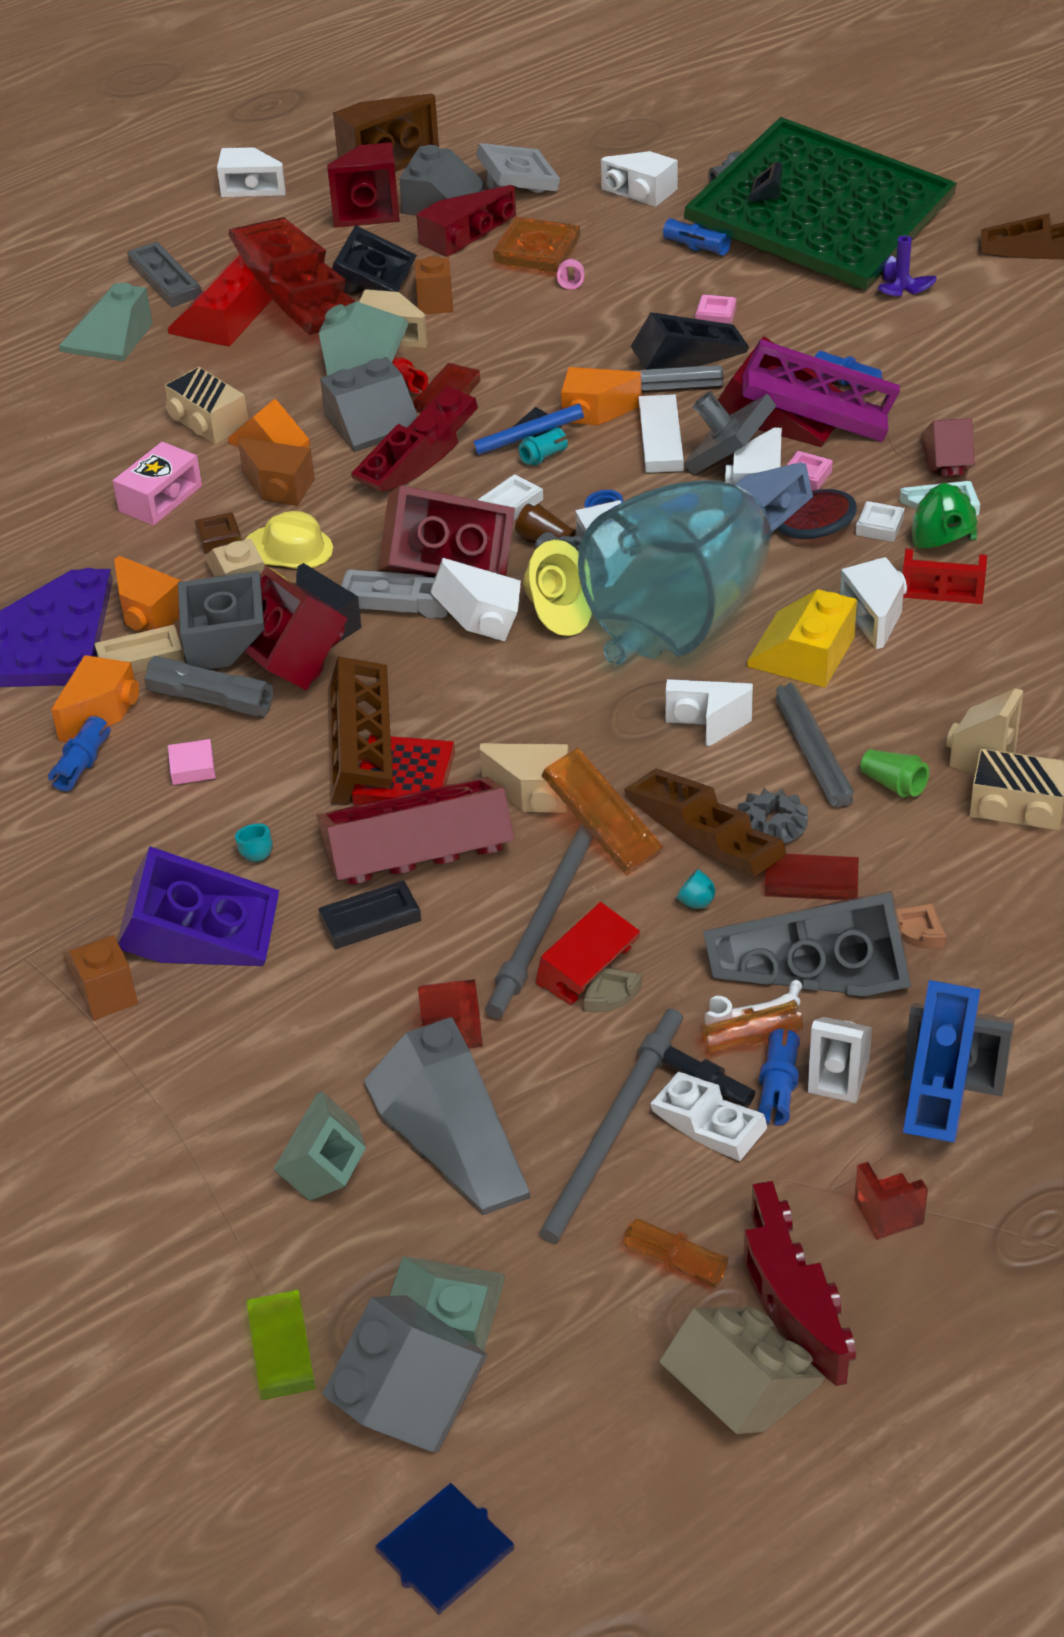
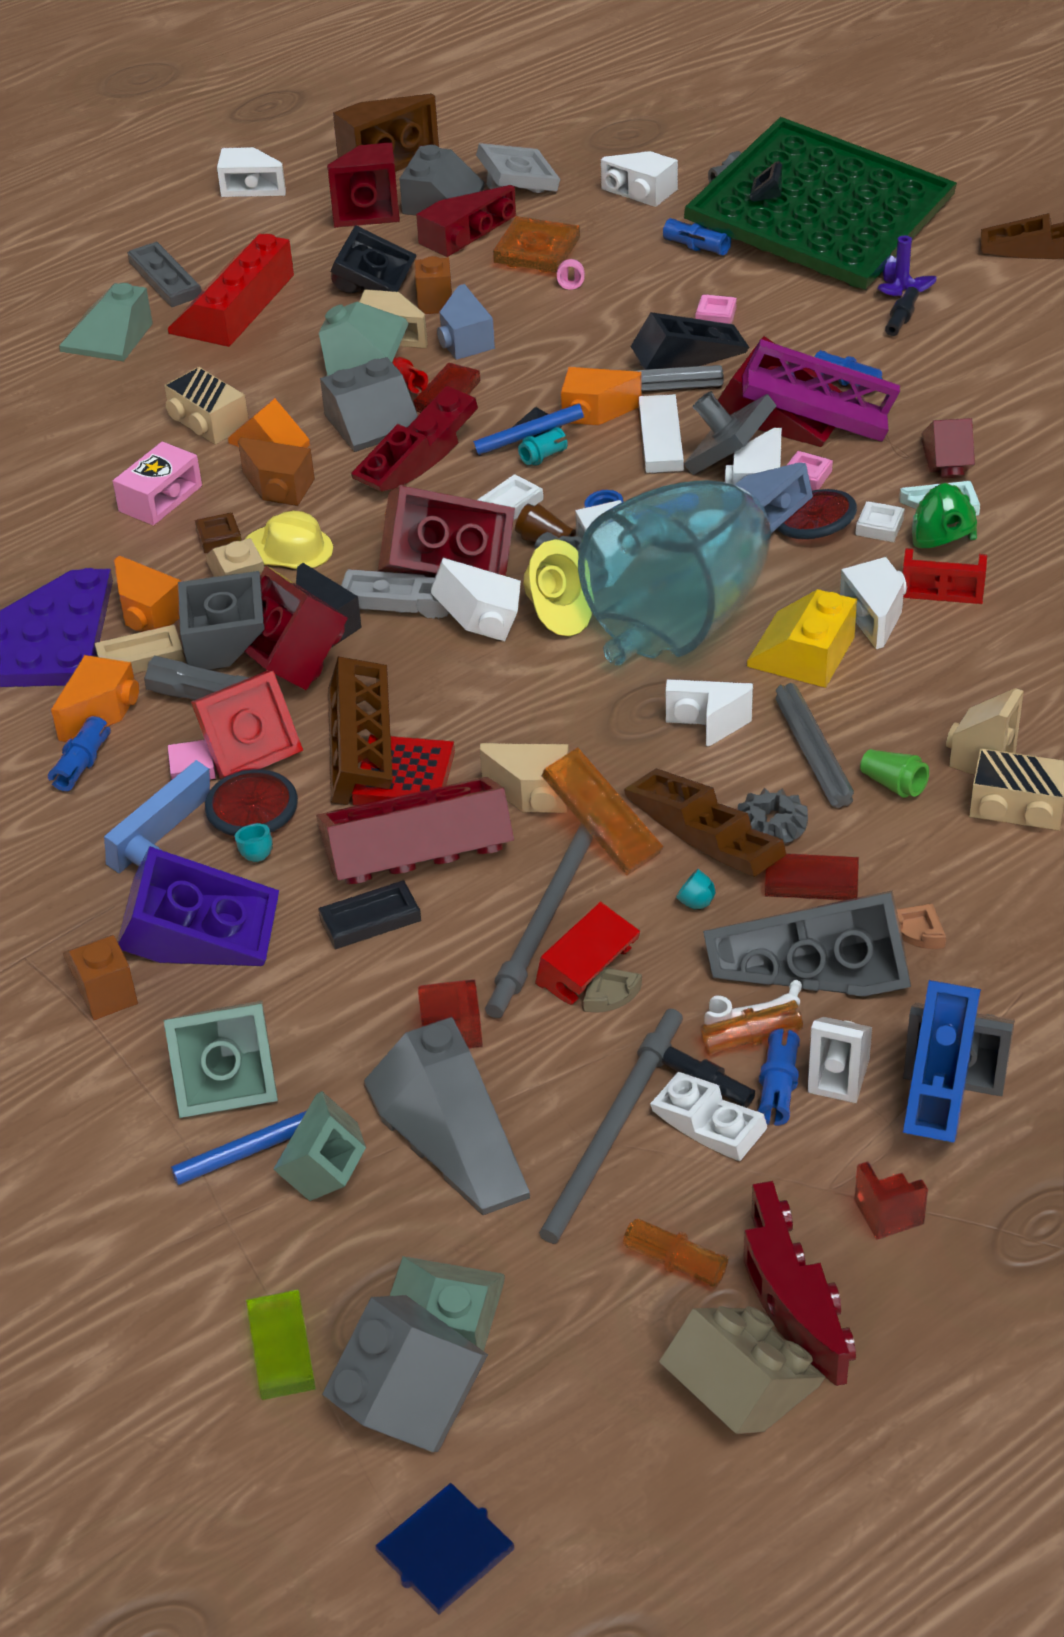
(156, 817): none -> medium blue piece
(221, 1059): none -> sand green slope
(236, 1150): none -> blue bar
(247, 725): none -> tile
(250, 799): none -> clear red wheel
(291, 270): clear red slope -> none
(465, 325): none -> sand blue slope
(902, 311): none -> black bar

